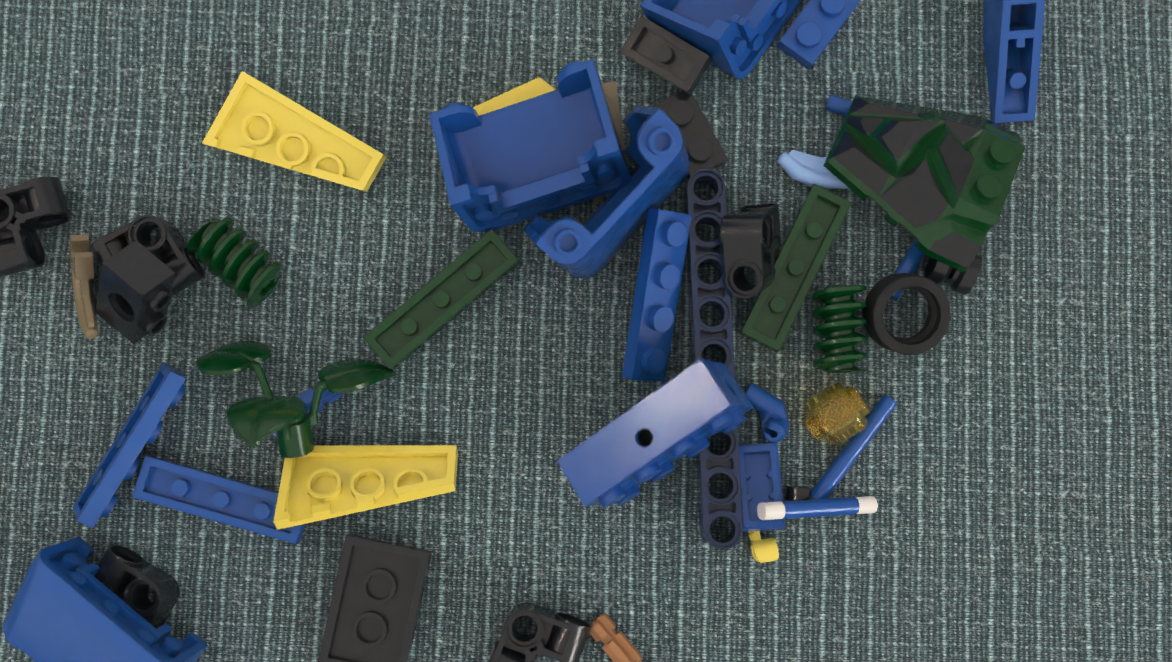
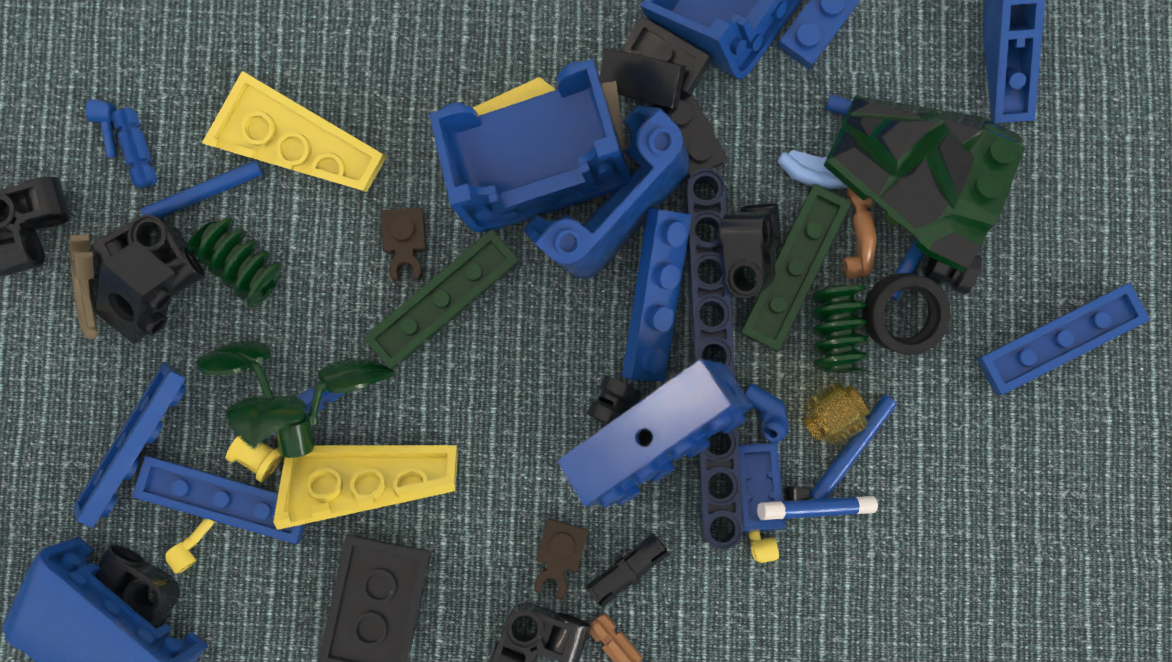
(101, 112): none -> blue hand
(134, 148): none -> blue axle
(180, 556): none -> light yellow hand
(204, 190): none -> blue bar
(260, 461): none -> light yellow bush
(404, 235): none -> dark brown plate
(561, 550): none -> dark brown plate
(614, 400): none -> black wheel
(627, 570): none -> black pin
(643, 77): none -> black tile
(866, 240): none -> medium nougat arm
(1063, 339): none -> blue plate

